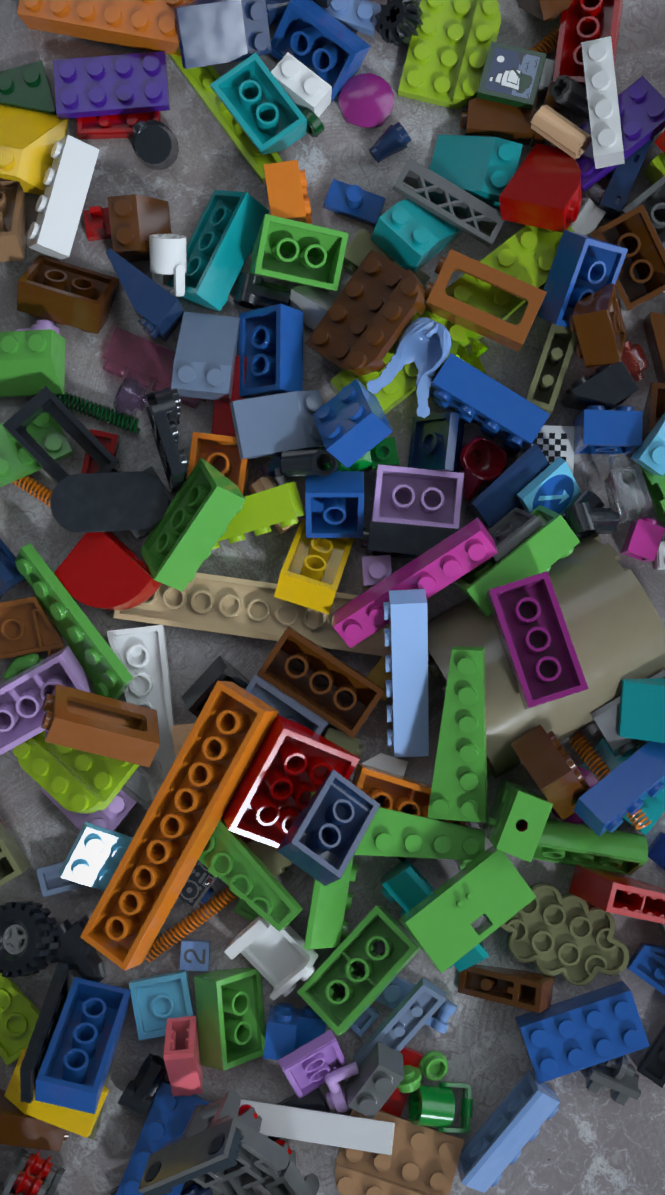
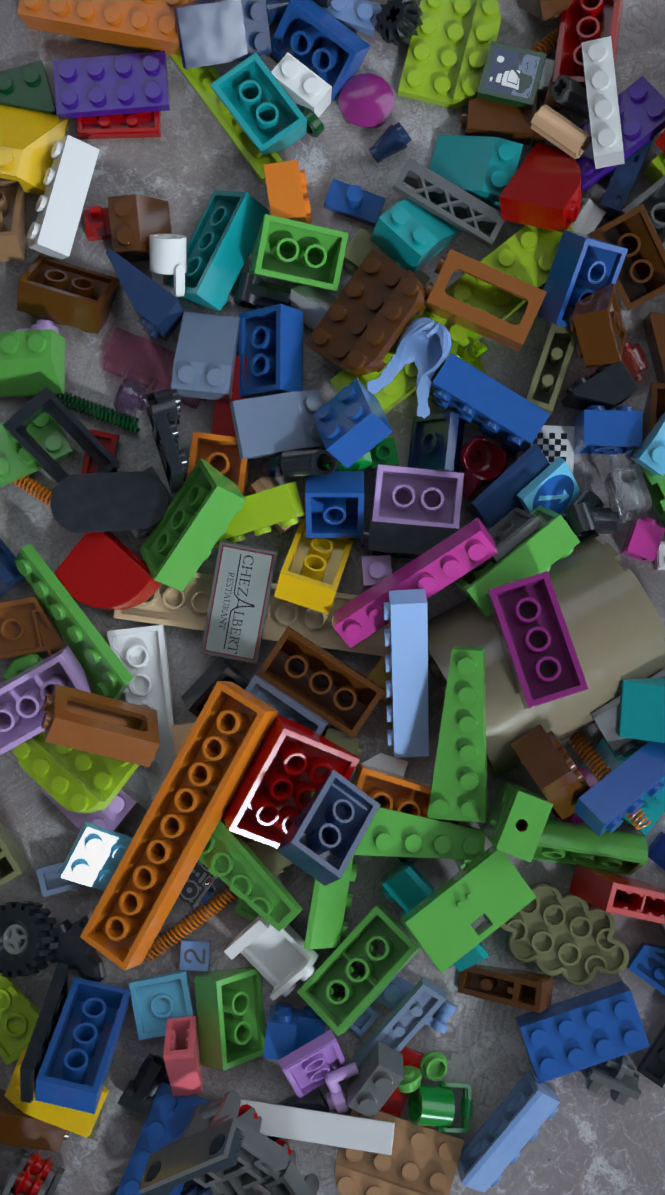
(154, 144): black hat -> none
(239, 601): none -> light grey tile

